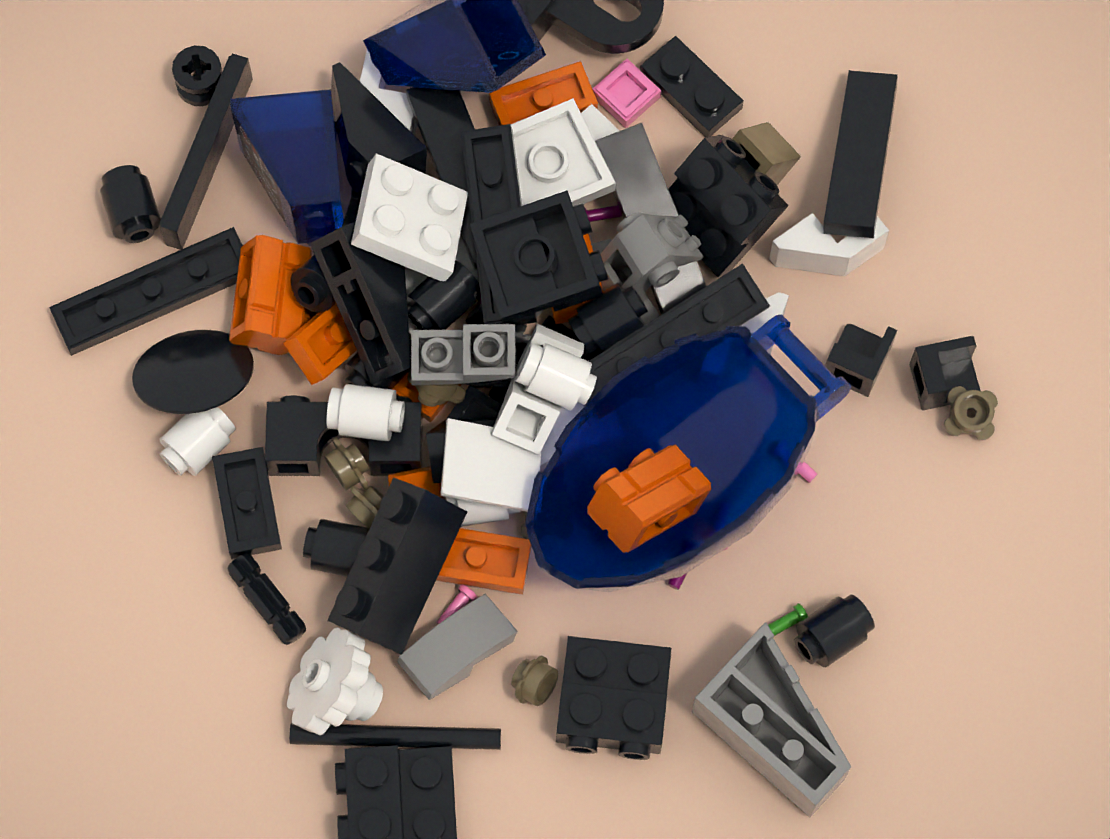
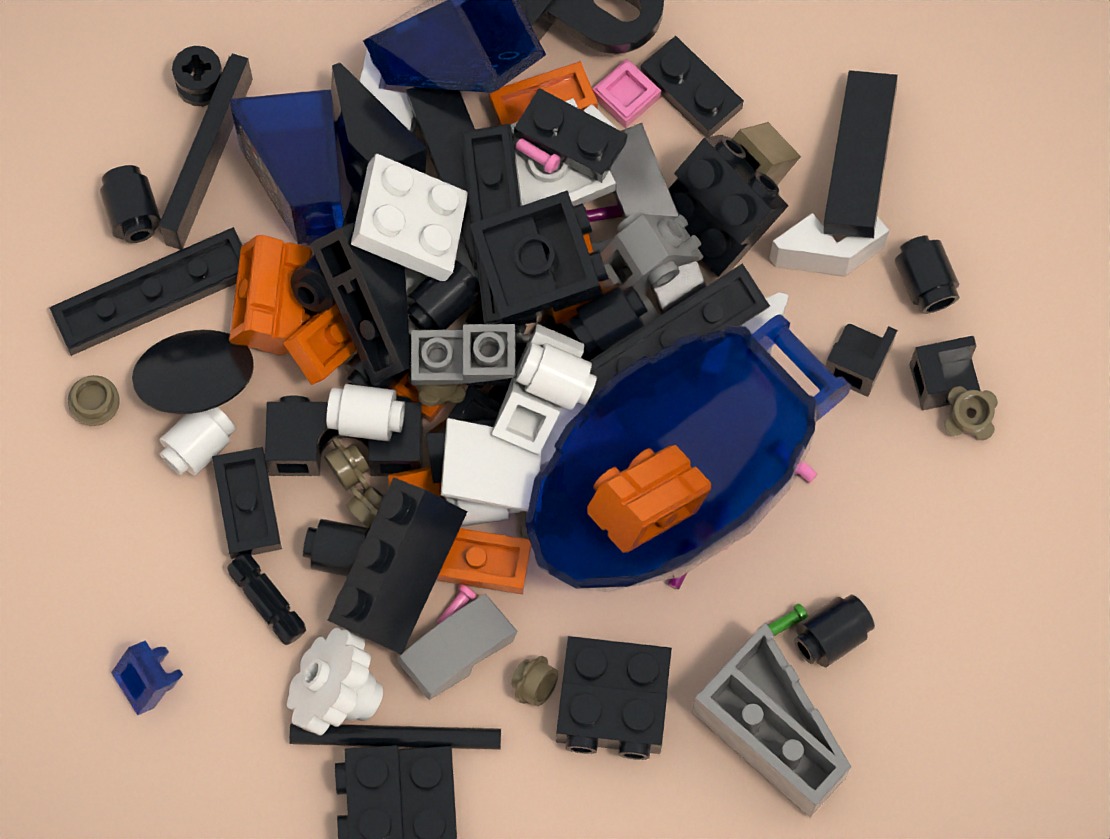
(93, 400): none -> dark tan plate
(143, 676): none -> clear blue tile
(549, 162): none -> bright pink piece
(571, 134): none -> black plate
(927, 274): none -> black brick

